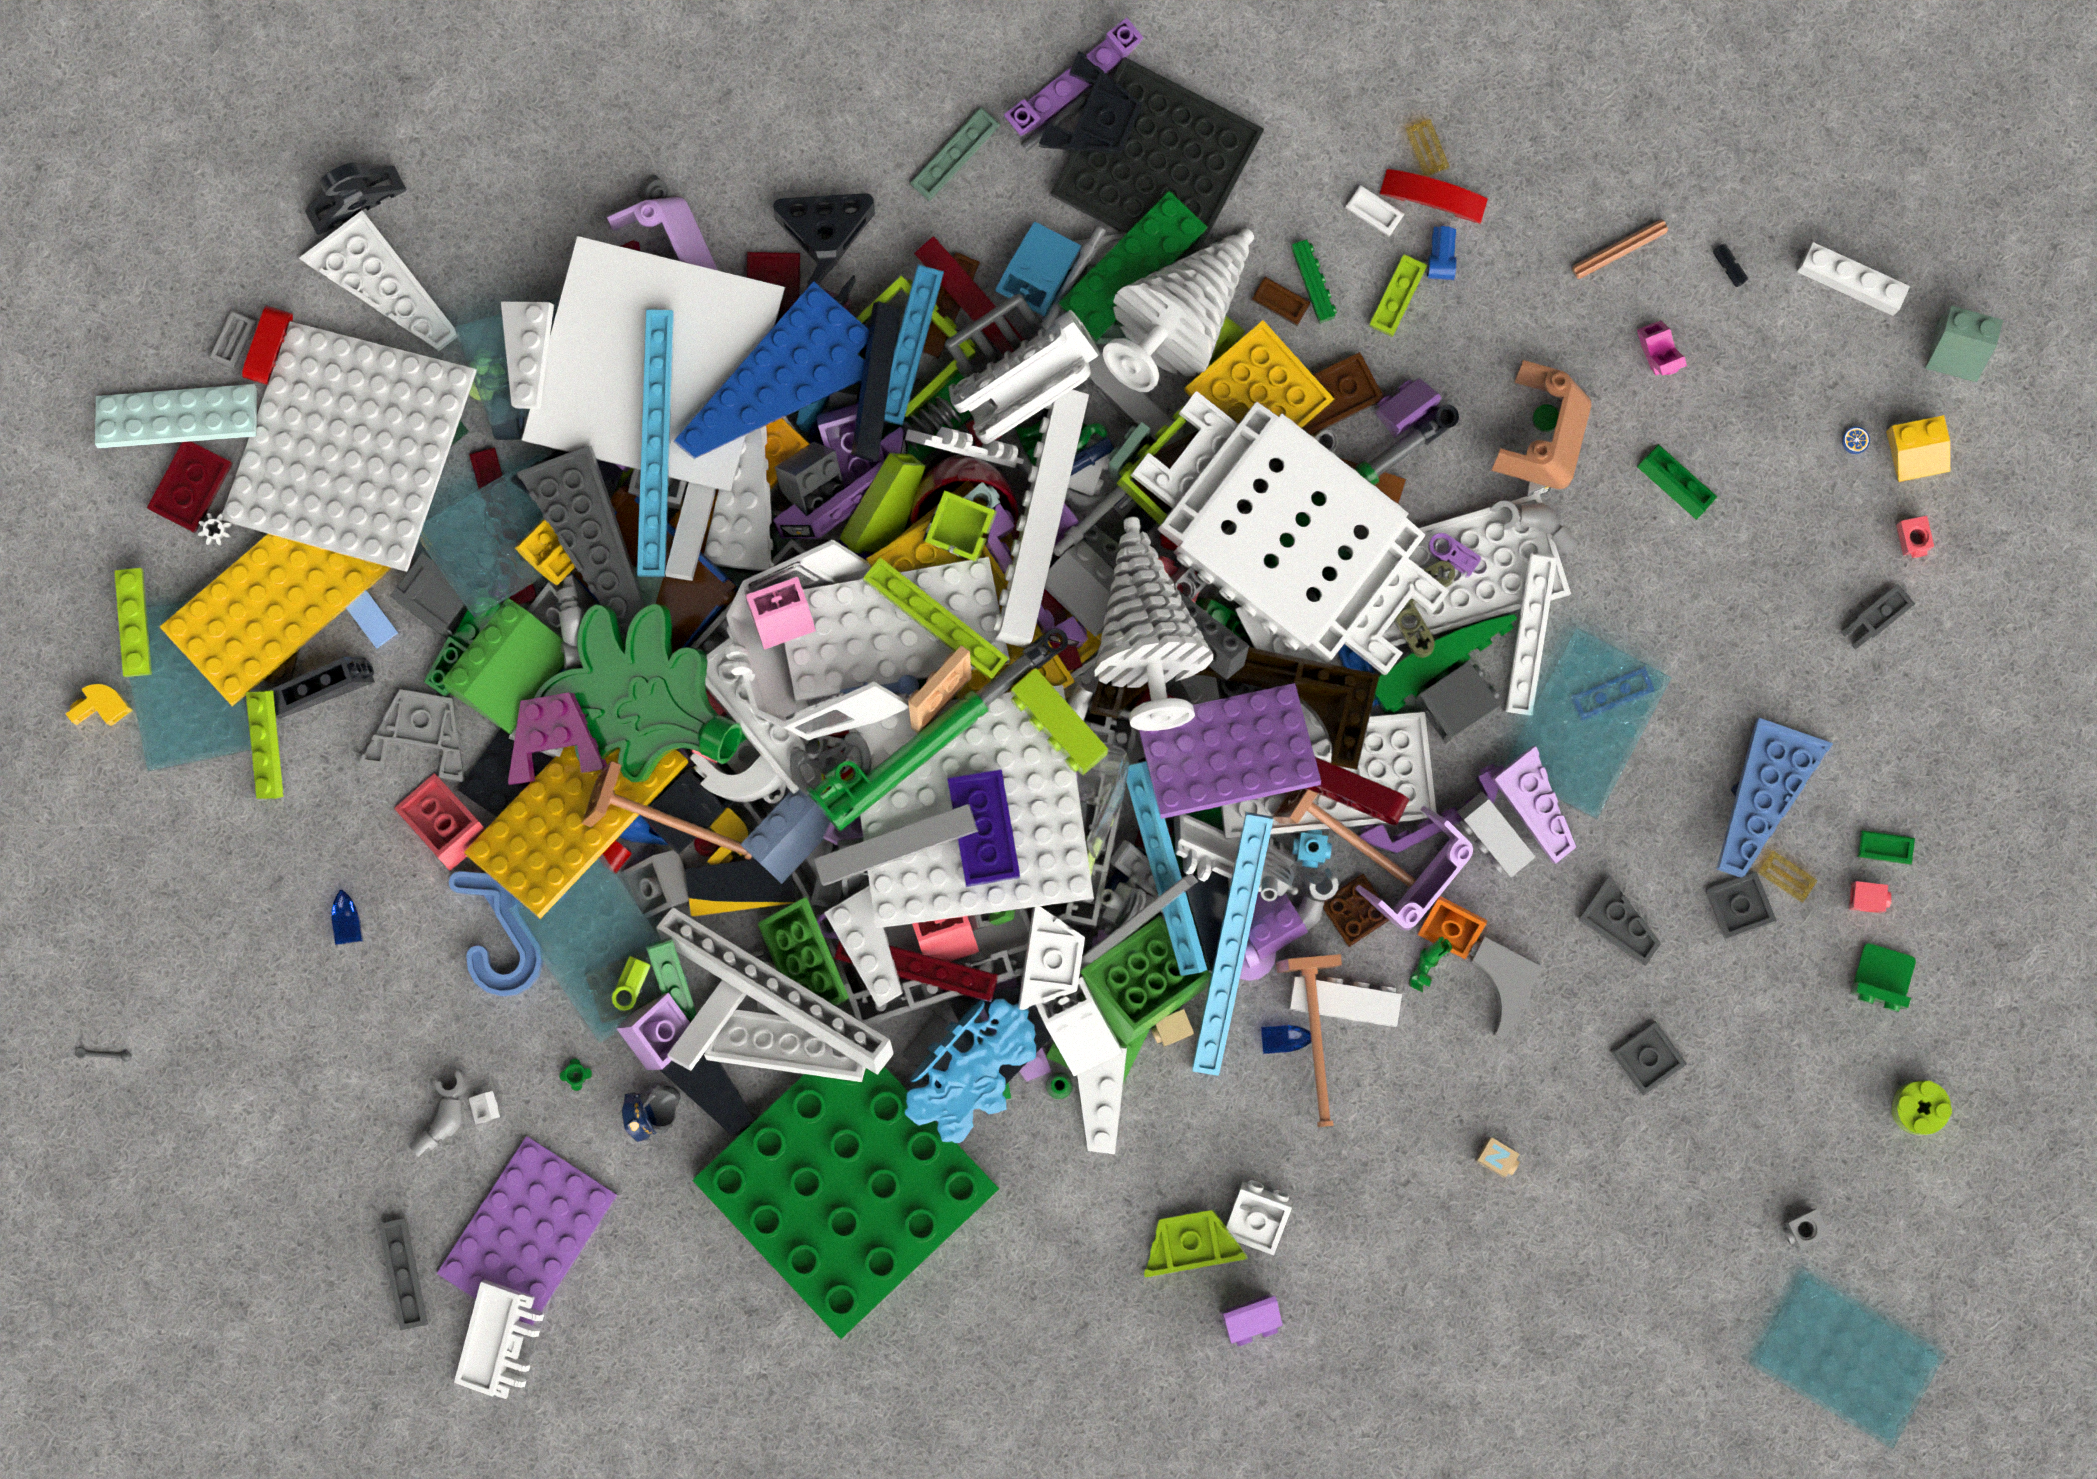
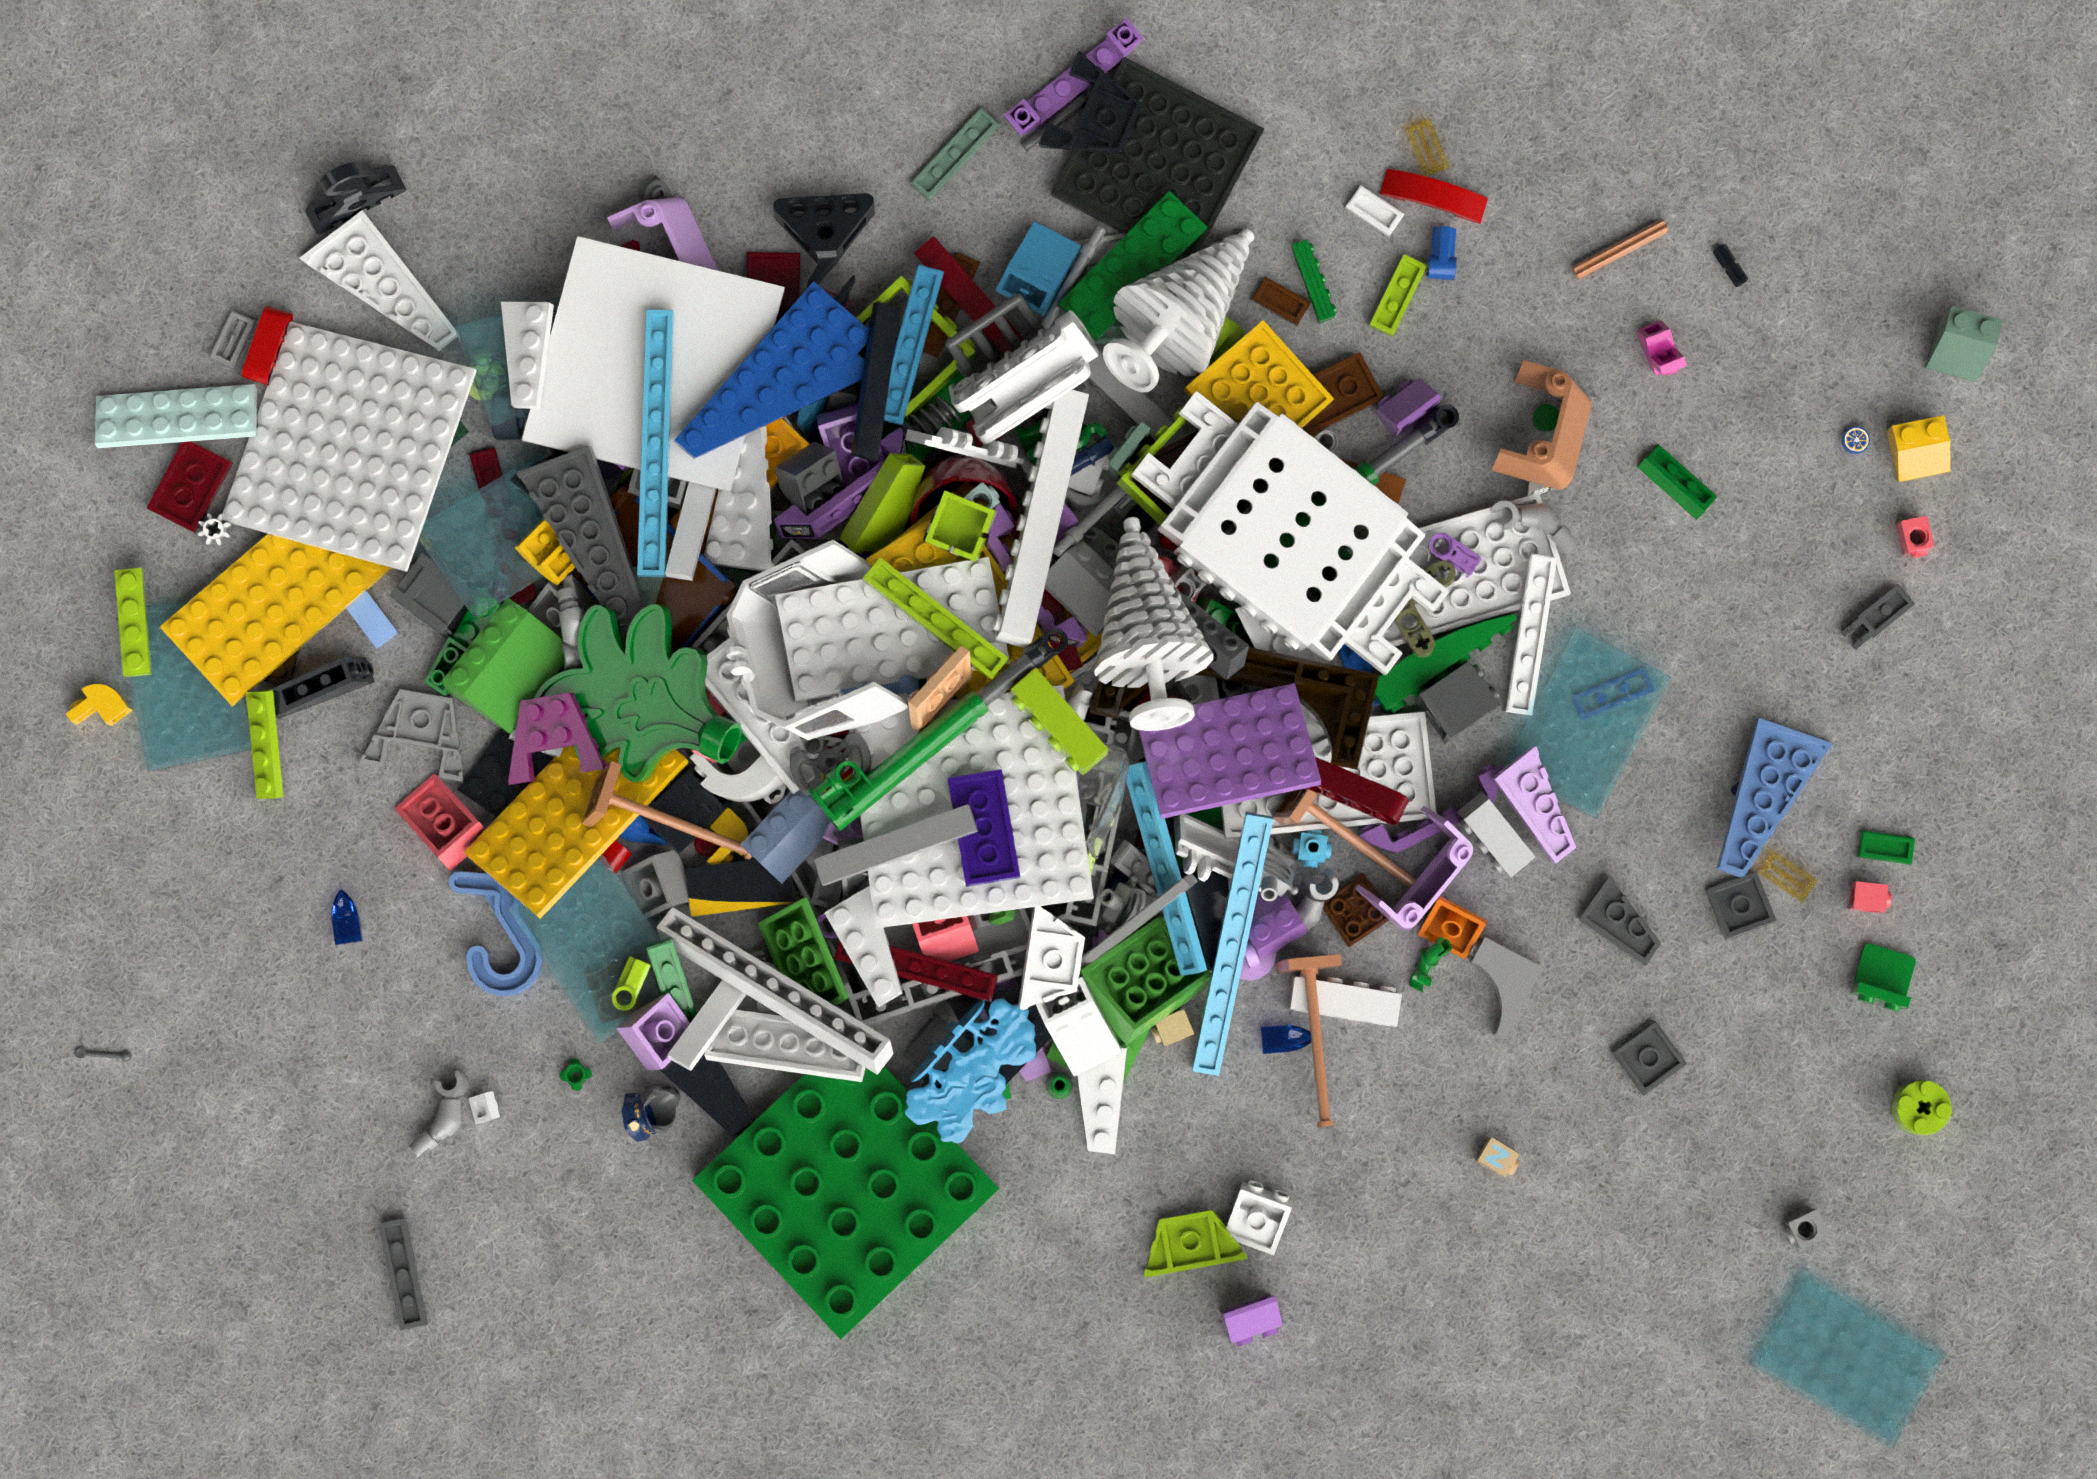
(491, 1341): white hinge -> none
(529, 1227): medium lavender plate -> none
(780, 613): bright pink slope -> none
(1853, 279): white brick -> none

